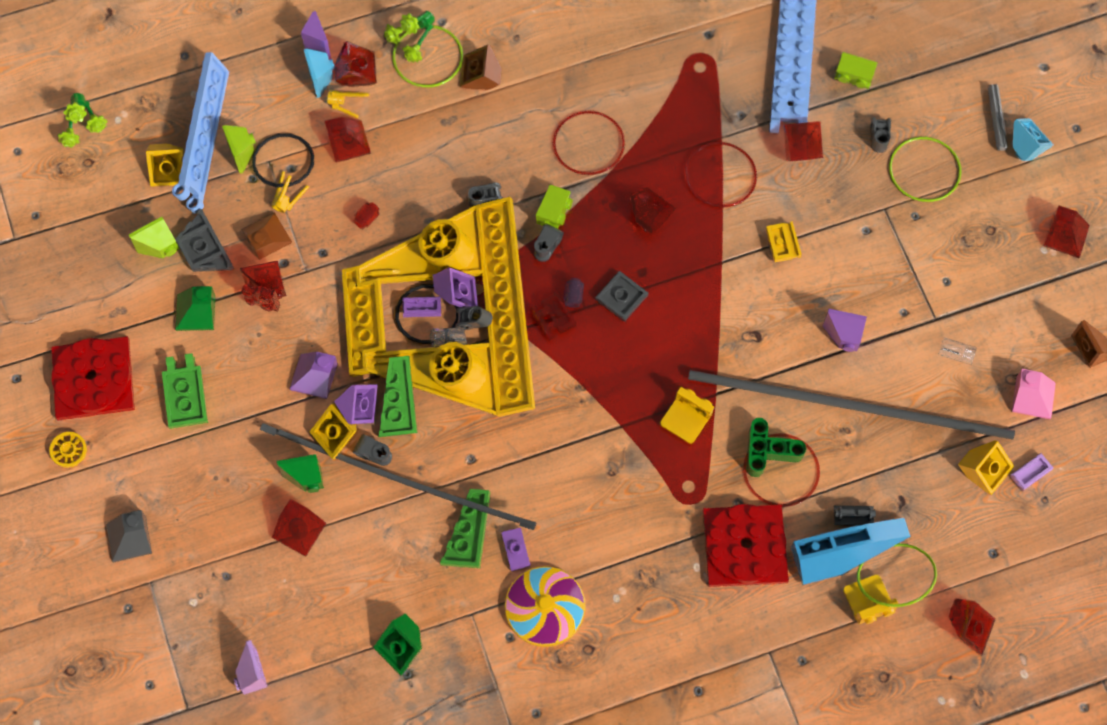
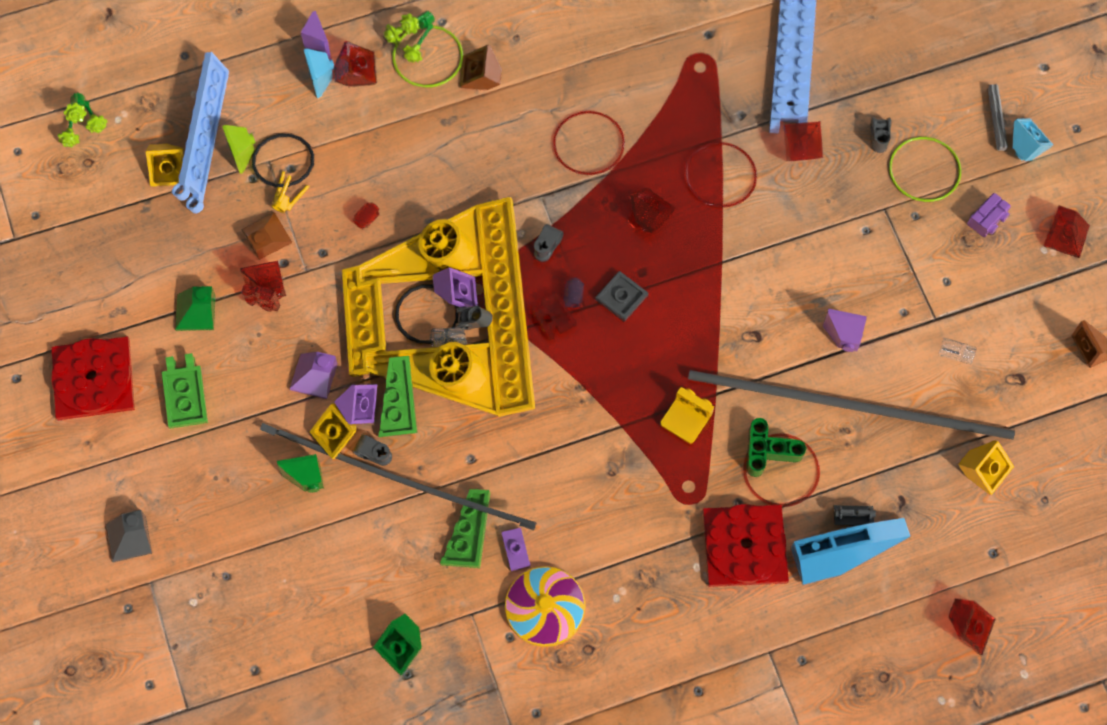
(68, 449): yellow wheel -> none
(154, 239): lime slope -> none
(202, 246): dark grey wing -> none
(249, 671): lavender slope -> none
(298, 528): clear red slope -> none
(336, 98): yellow plant -> none
(347, 138): clear red slope -> none
(421, 306): medium lavender plate -> none
(485, 193): dark grey piece -> none
(554, 207): lime brick -> none
(783, 241): yellow plate -> none
(855, 70): lime brick -> none
(862, 607): yellow bracket -> none
(908, 603): lime piece -> none
(989, 215): none -> medium lavender brick
(1031, 472): lavender tile -> none
(1033, 394): bright pink slope -> none

